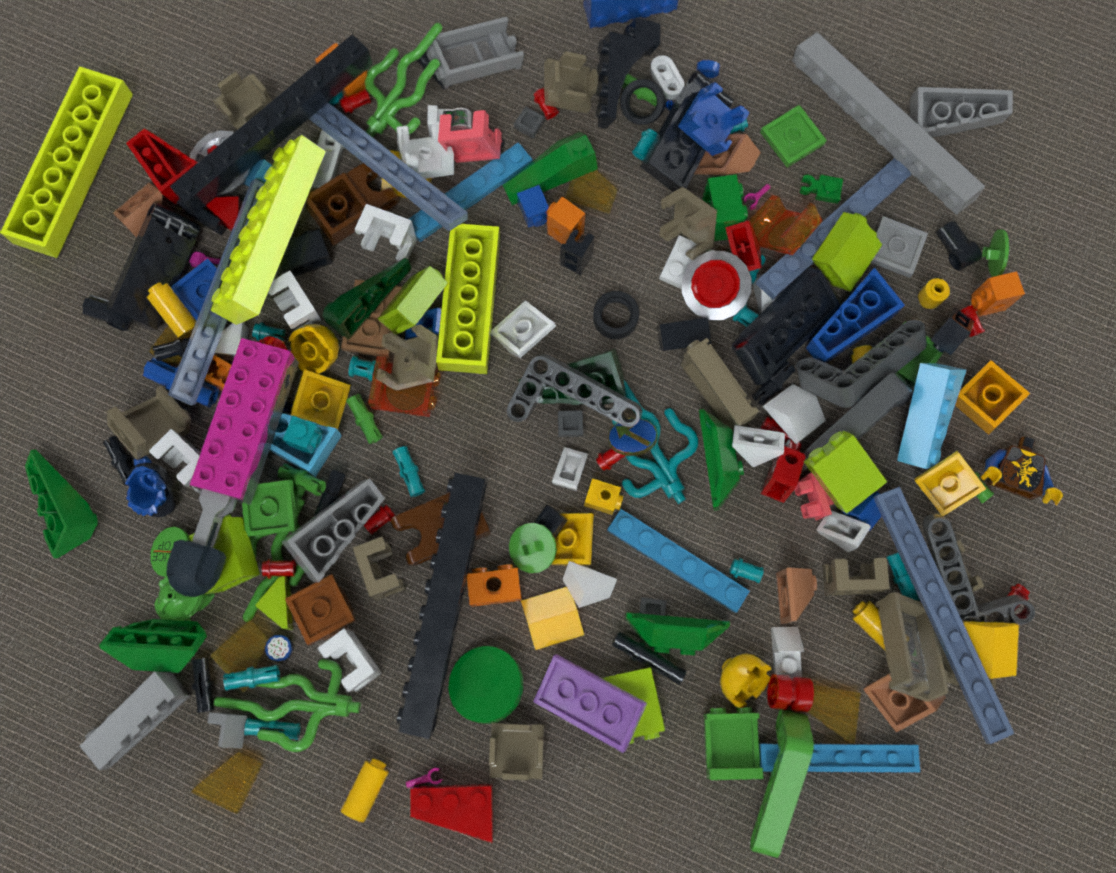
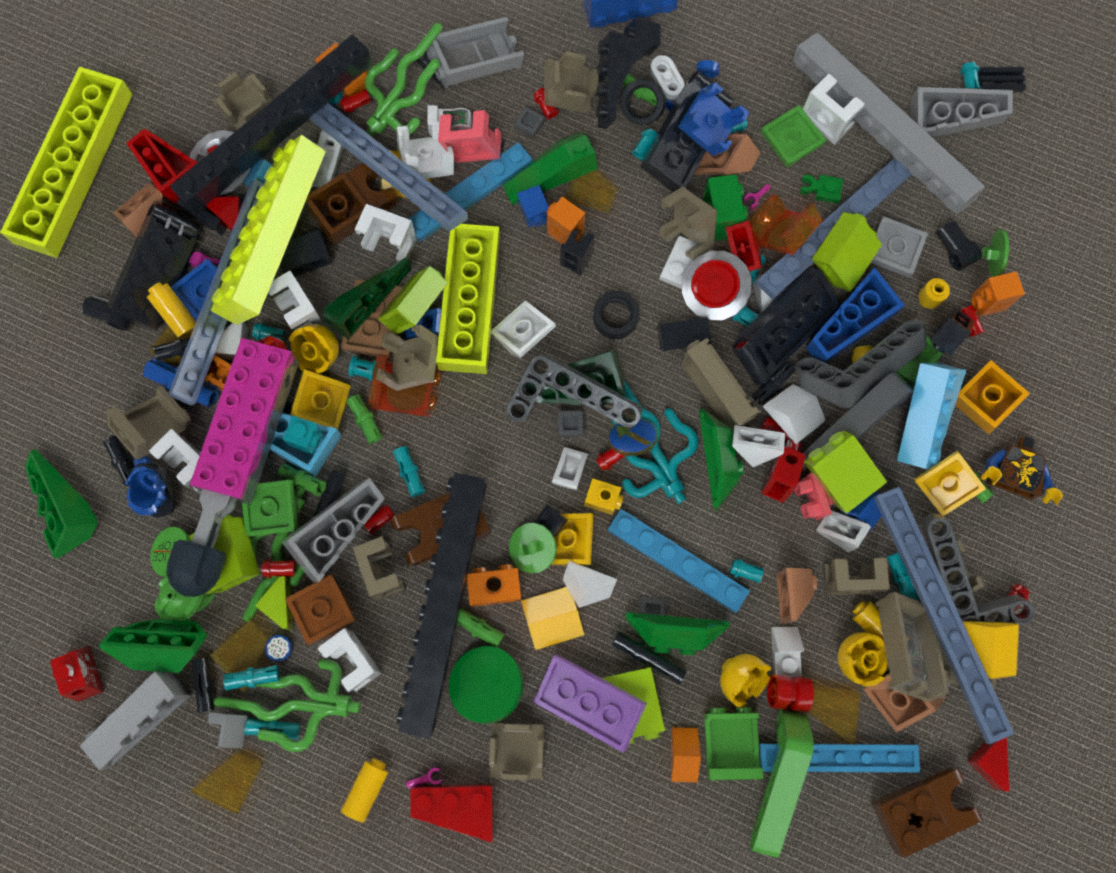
(77, 674): none -> red torso
(479, 628): none -> bright green pin
(685, 754): none -> orange slope
(828, 115): none -> white panel
(863, 658): none -> yellow cylinder
(932, 810): none -> reddish brown brick
(970, 75): none -> teal pin
(992, 764): none -> red slope
(1002, 75): none -> black tile

